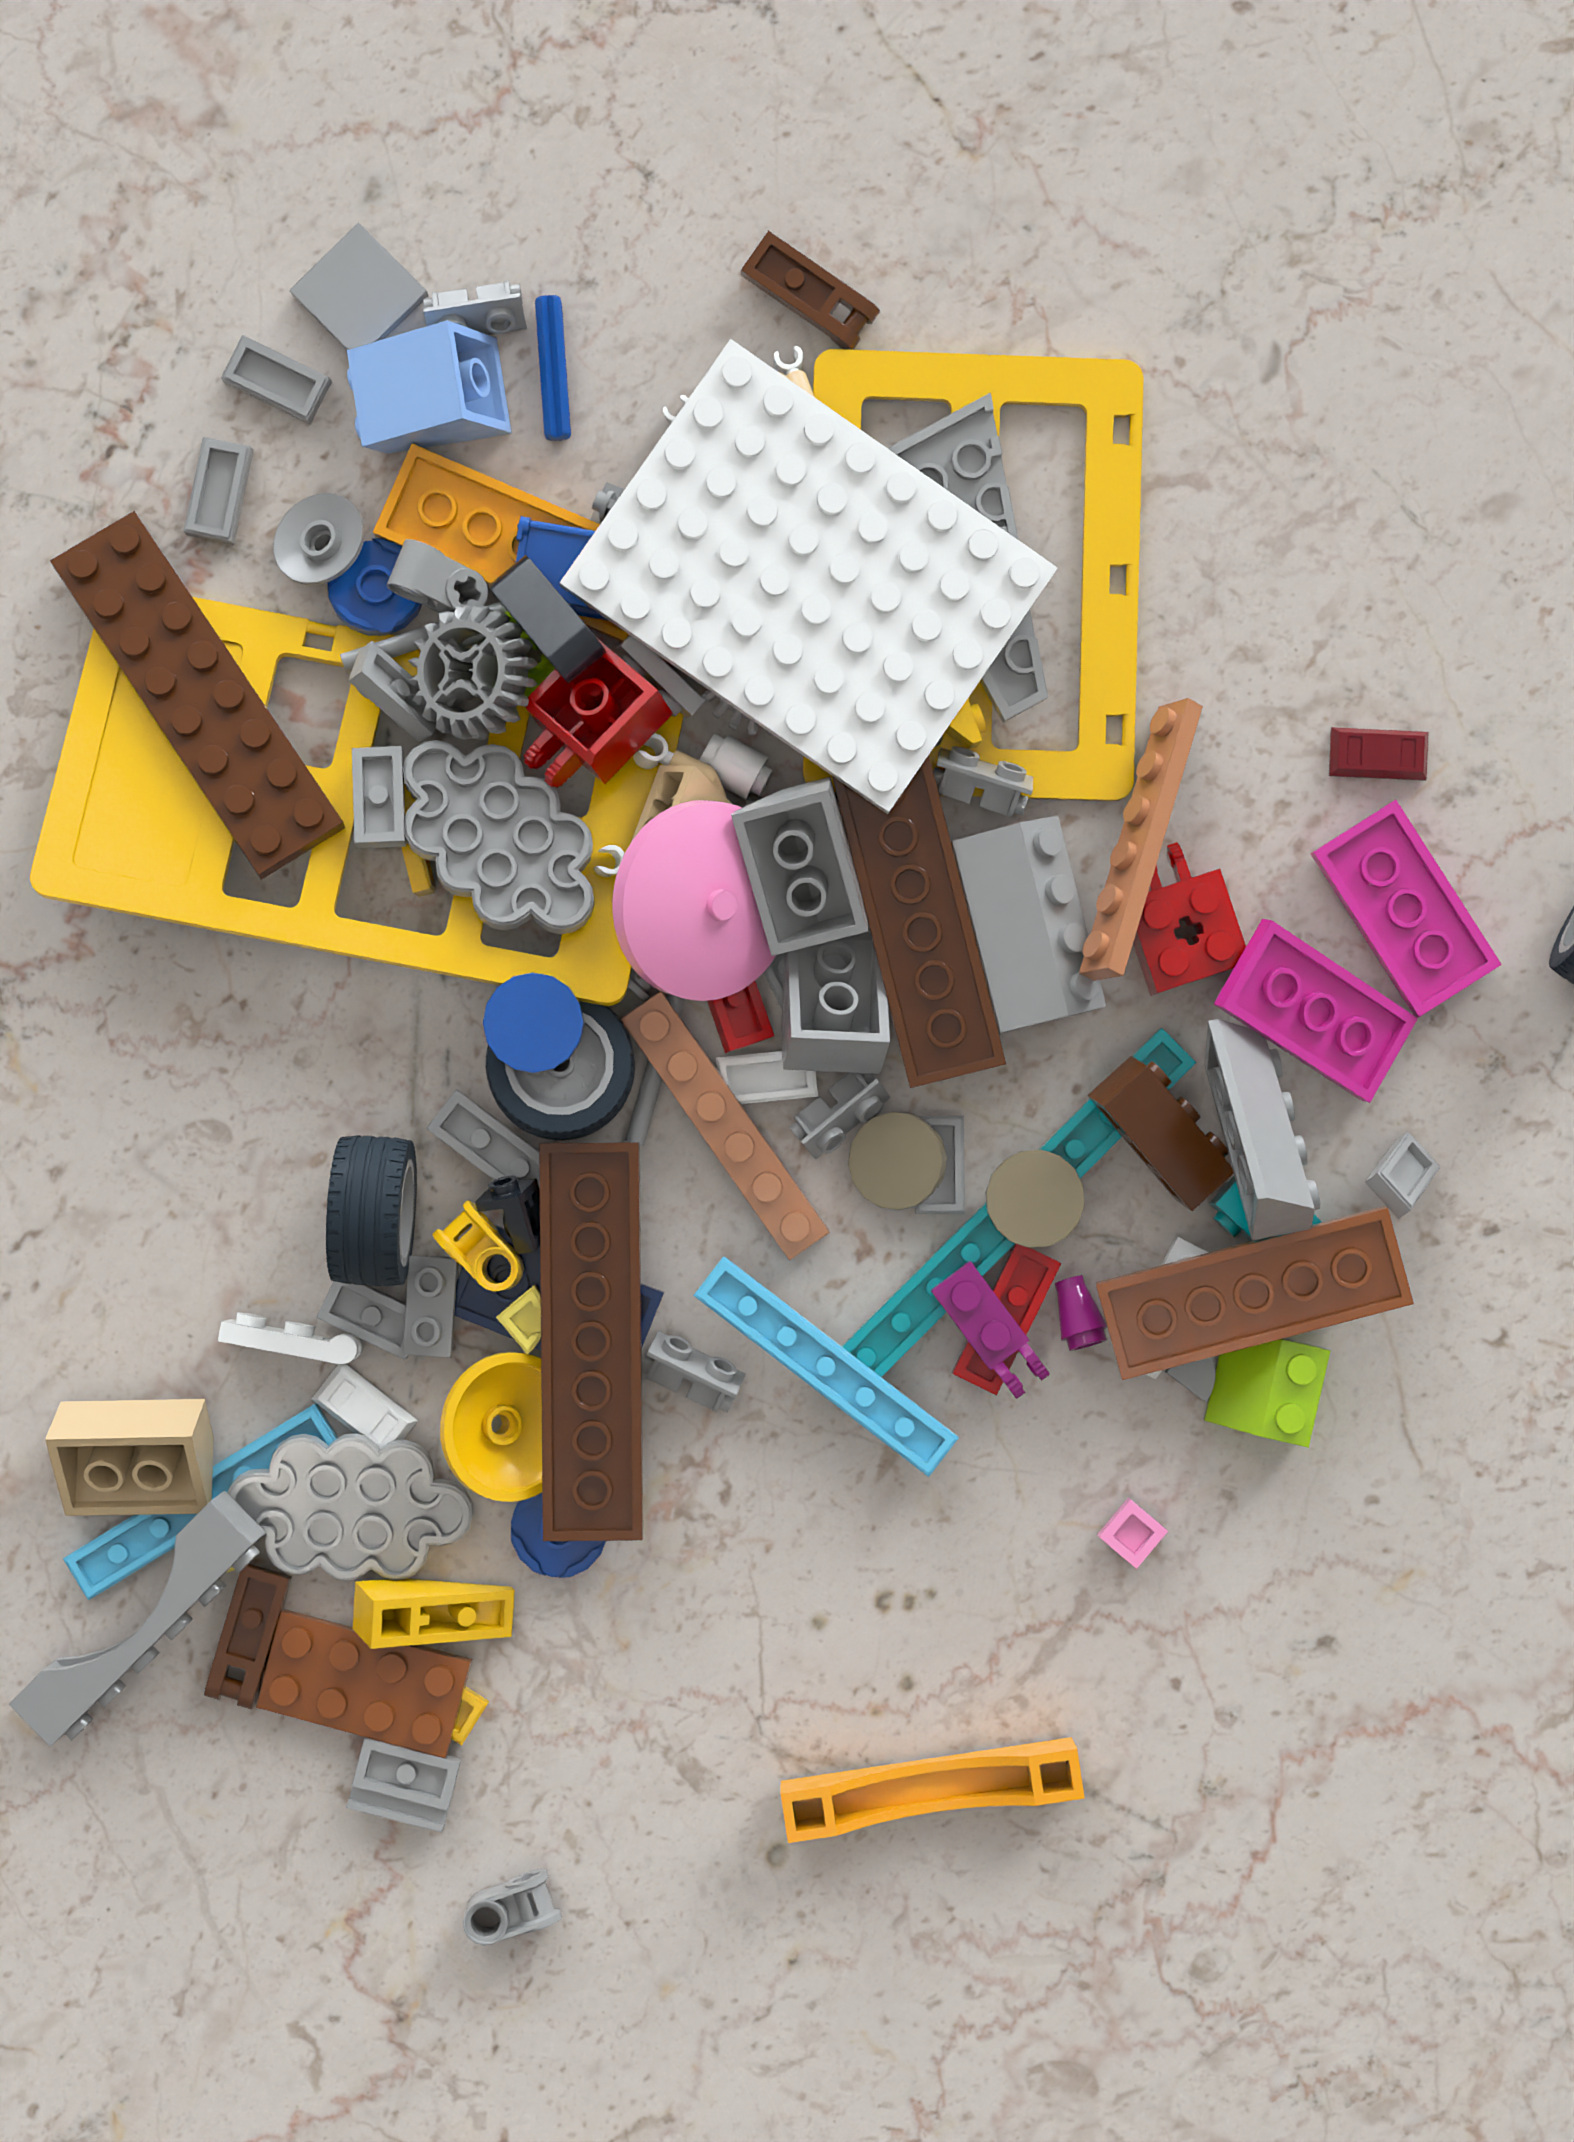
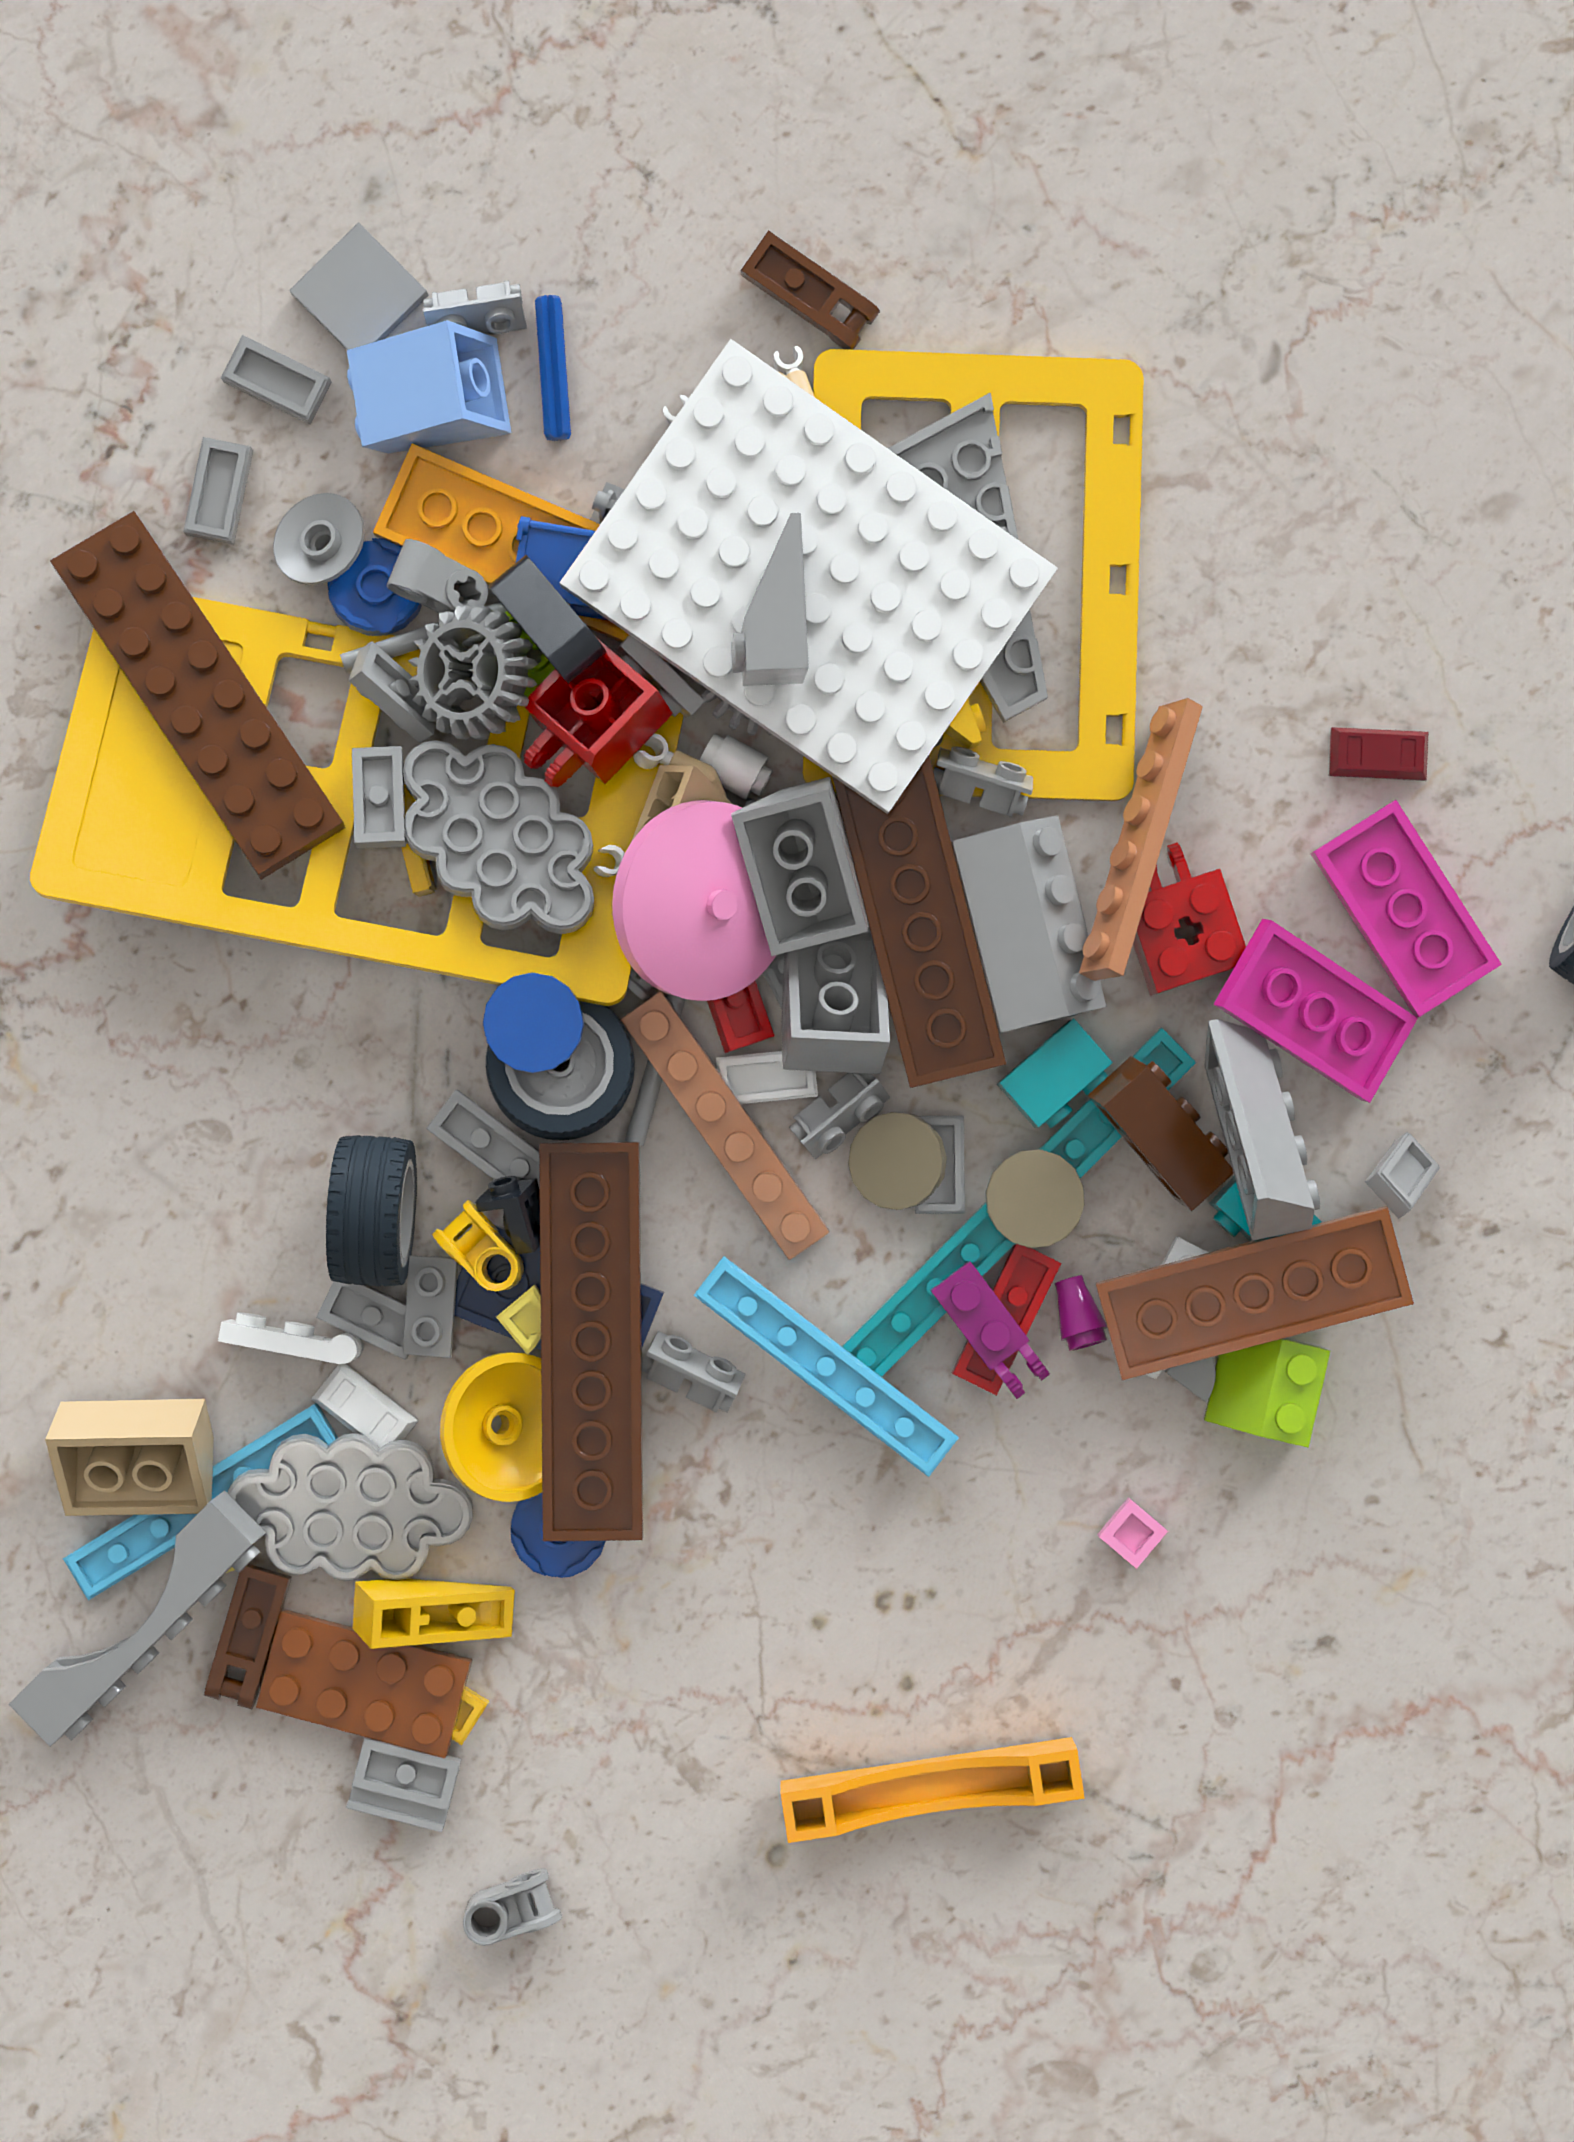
(774, 630): none -> light grey slope
(1056, 1074): none -> teal brick

